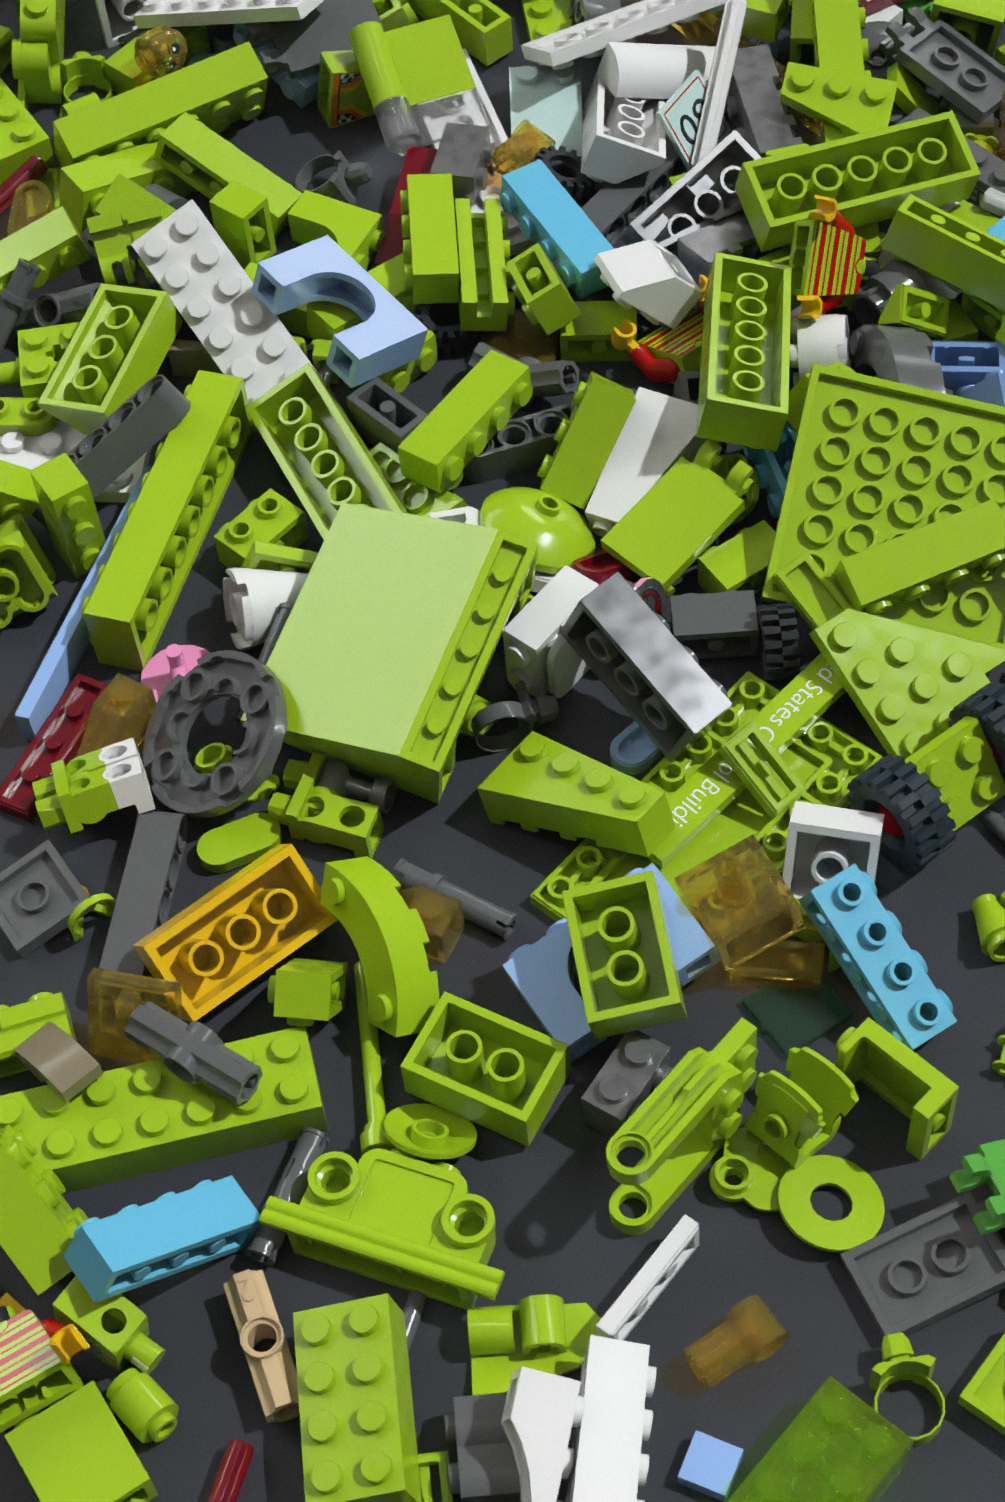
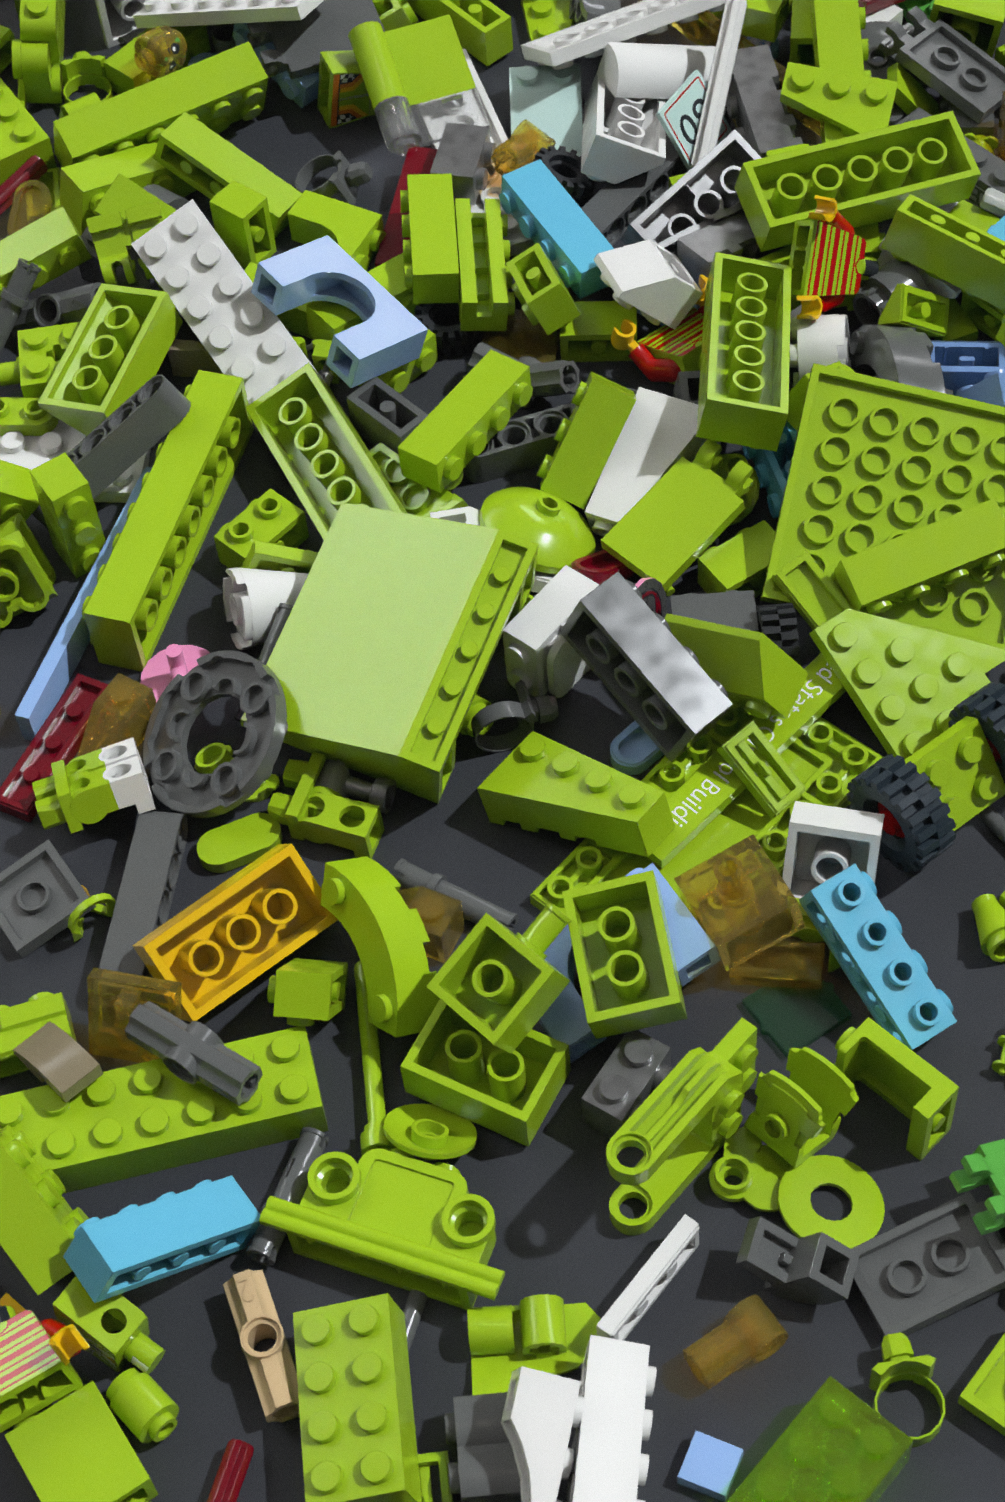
(503, 978): none -> lime brick
(745, 663): none -> lime slope
(801, 1269): none -> dark grey brick

